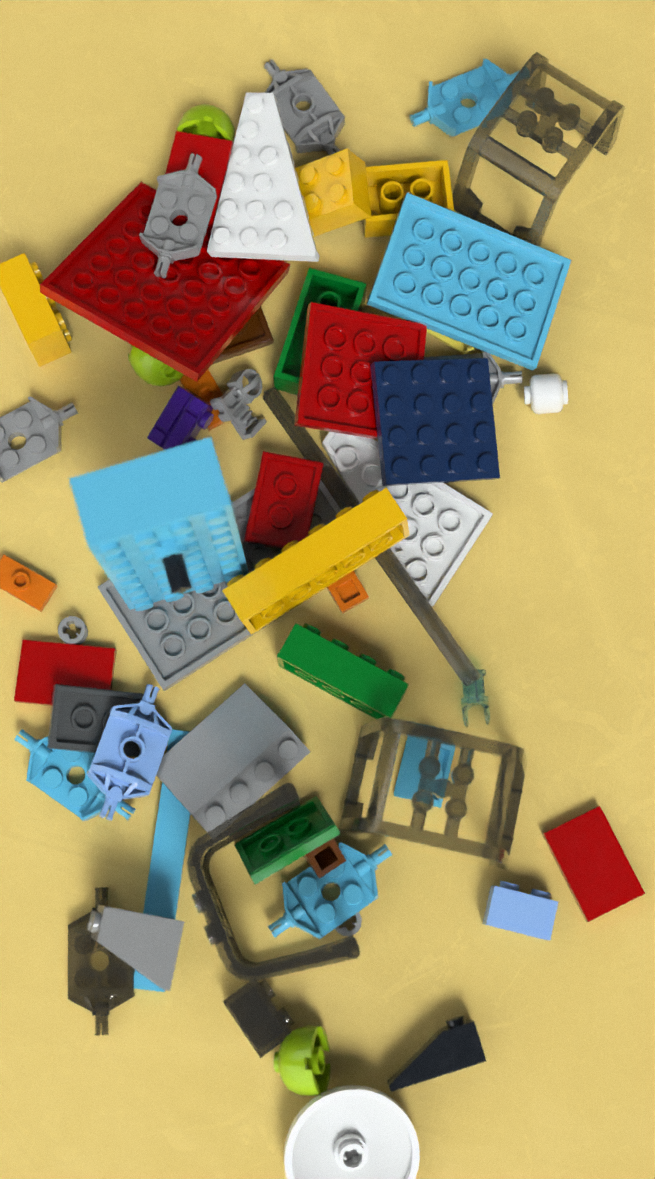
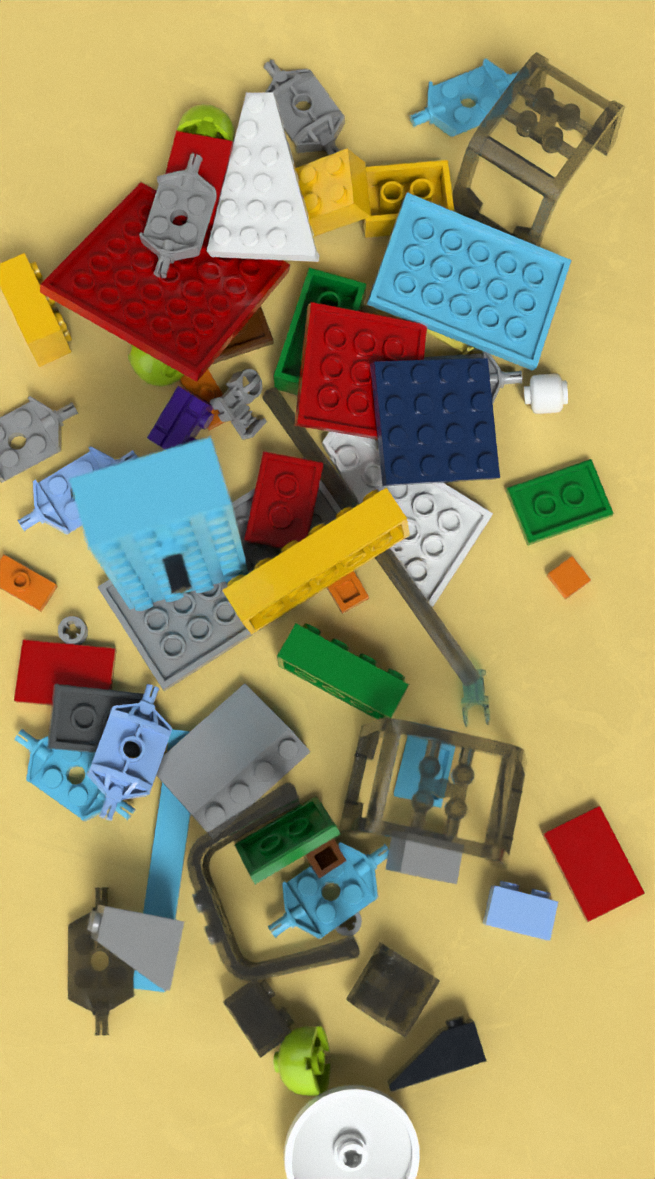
(54, 494): none -> light blue plate
(392, 990): none -> clear smoke brick
(423, 861): none -> light grey brick
(559, 502): none -> green tile
(568, 577): none -> orange tile

